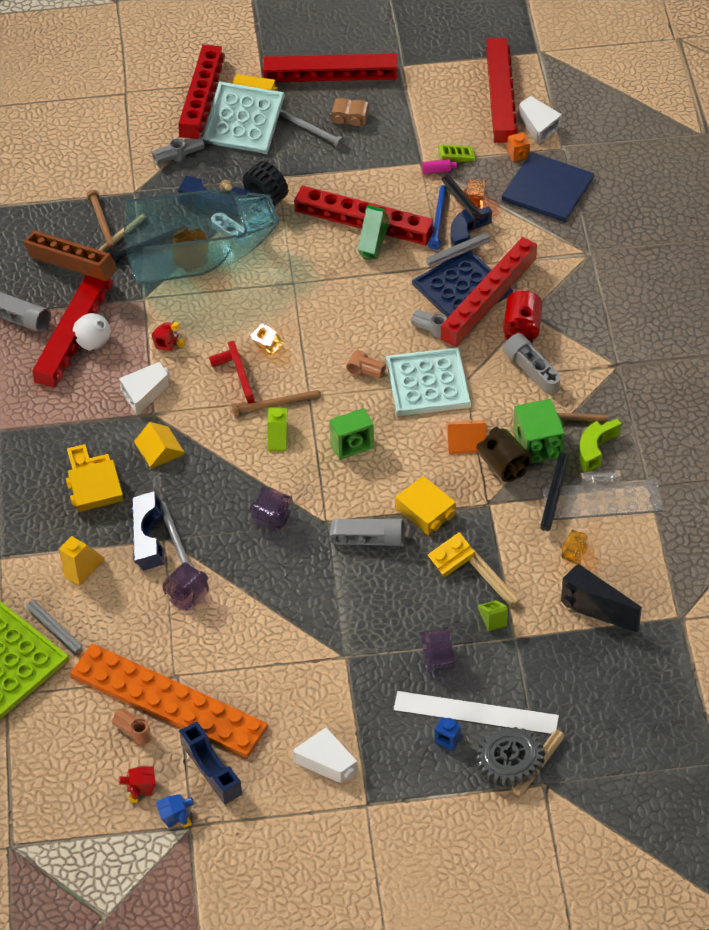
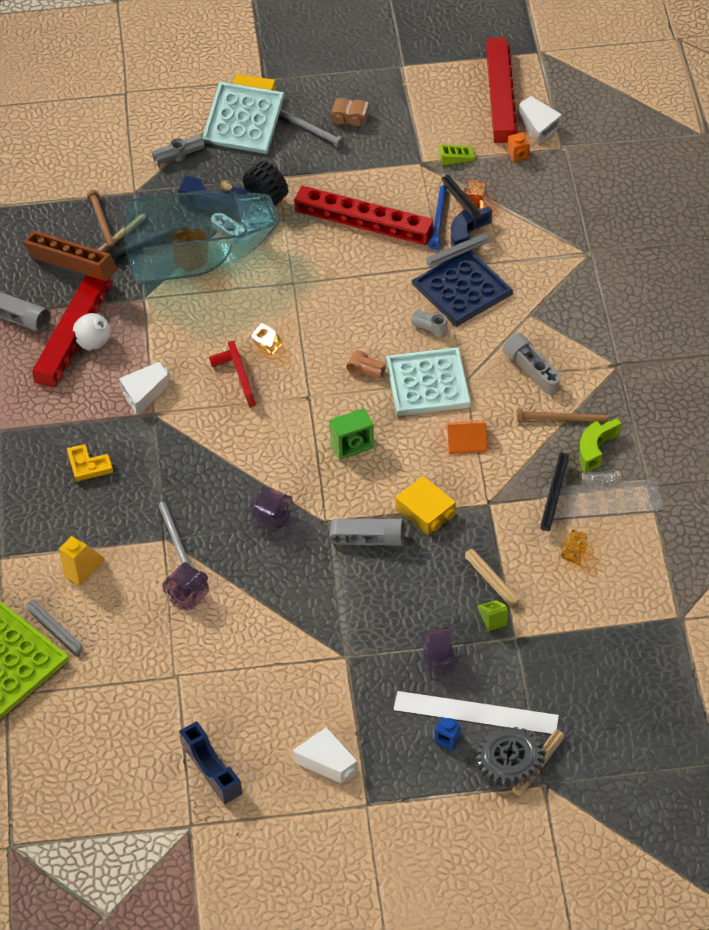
(94, 486): yellow brick -> none
(132, 726): nougat piece -> none
(139, 781): red piece -> none
(146, 512): arch -> none
(158, 445): yellow slope -> none
(166, 336): red piece -> none
(168, 699): orange plate -> none
(175, 809): blue piece -> none
(201, 92): red brick -> none
(274, 402): medium nougat bar -> none
(277, 429): lime slope -> none
(331, 67): red brick -> none
(373, 232): slope -> none
(439, 166): dark pink cylinder -> none
(452, 554): yellow plate -> none
(488, 292): red brick -> none
(504, 454): dark brown cylinder -> none
(523, 315): red cylinder -> none
(539, 429): bright green brick -> none
(548, 186): dark blue tile -> none
(598, 599): black slope -> none

